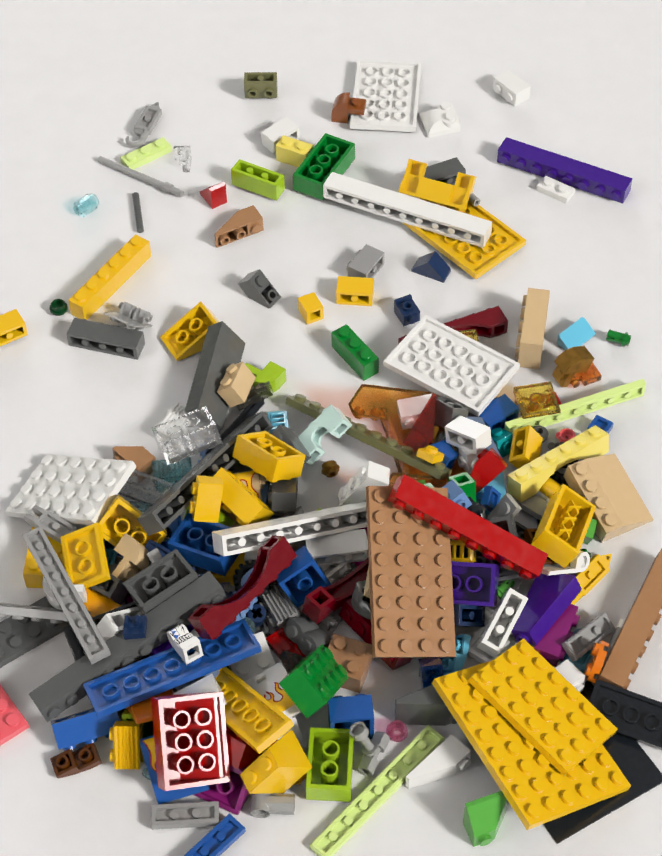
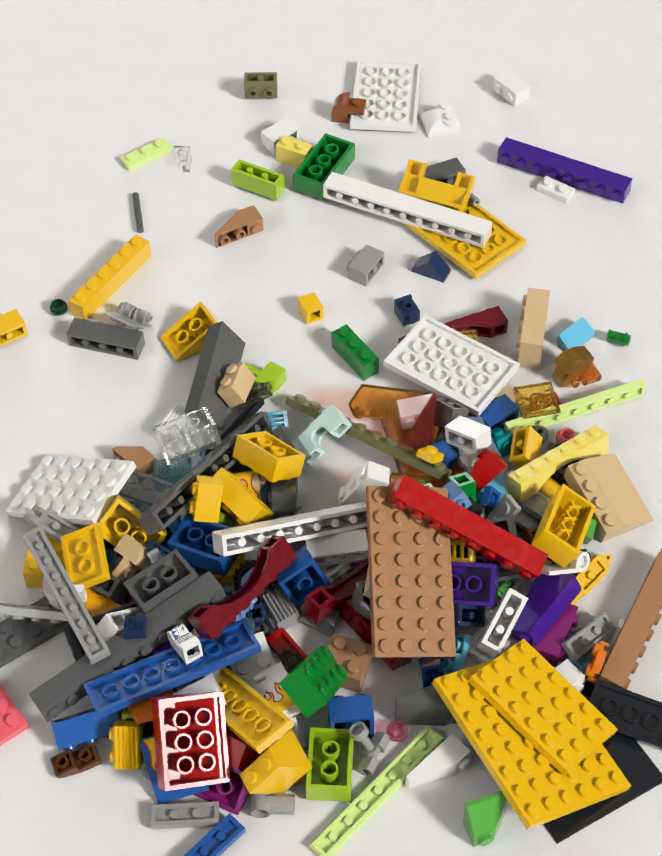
(86, 204): clear light blue brick -> none
(145, 124): light grey plate -> none
(166, 187): light grey bar -> none
(215, 195): red slope -> none
(259, 289): dark grey slope -> none
(306, 634): dark grey brick -> none
(330, 468): pearl gold plate -> none
(355, 291): yellow brick -> none
(602, 423): blue plate -> none

